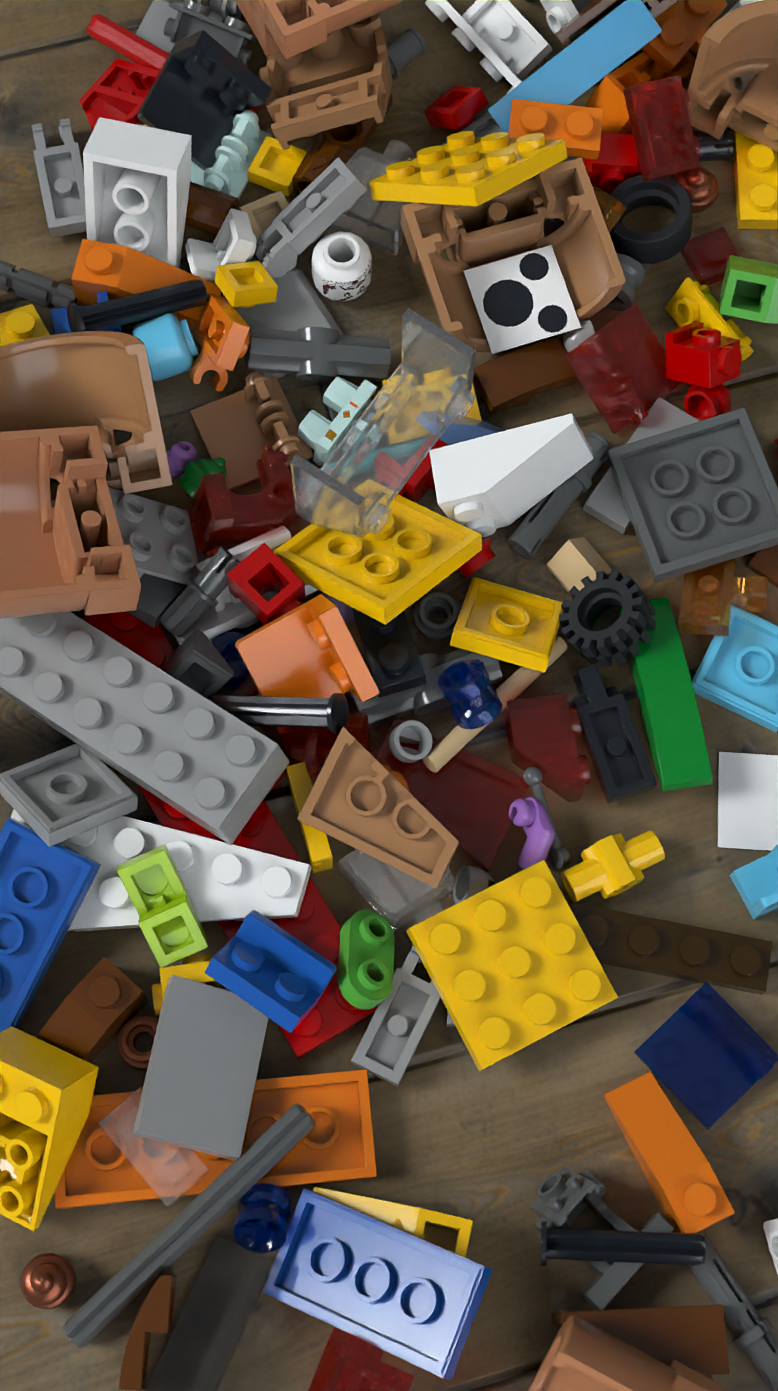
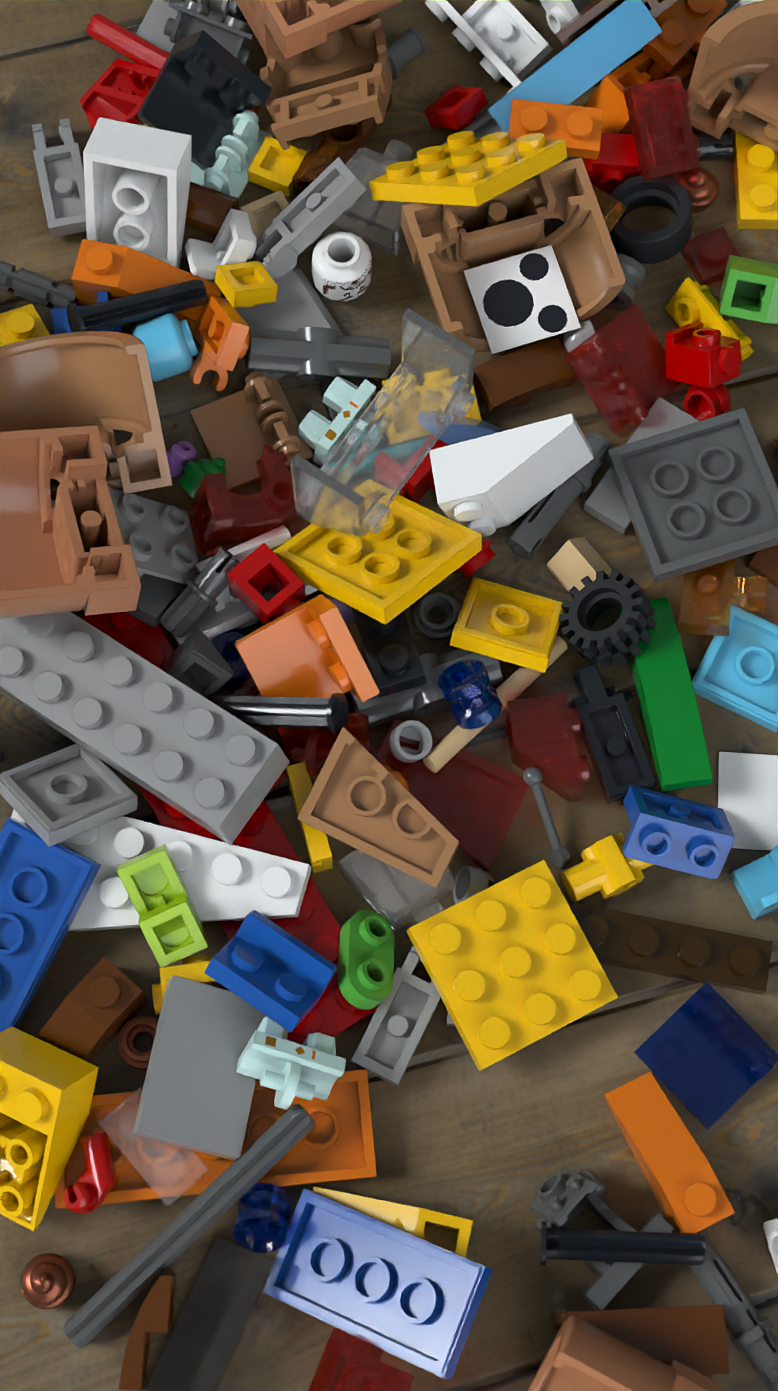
(96, 1179): none -> red arm
(291, 1067): none -> light aqua hips
(538, 829): medium lavender arm -> none
(676, 833): none -> blue bracket

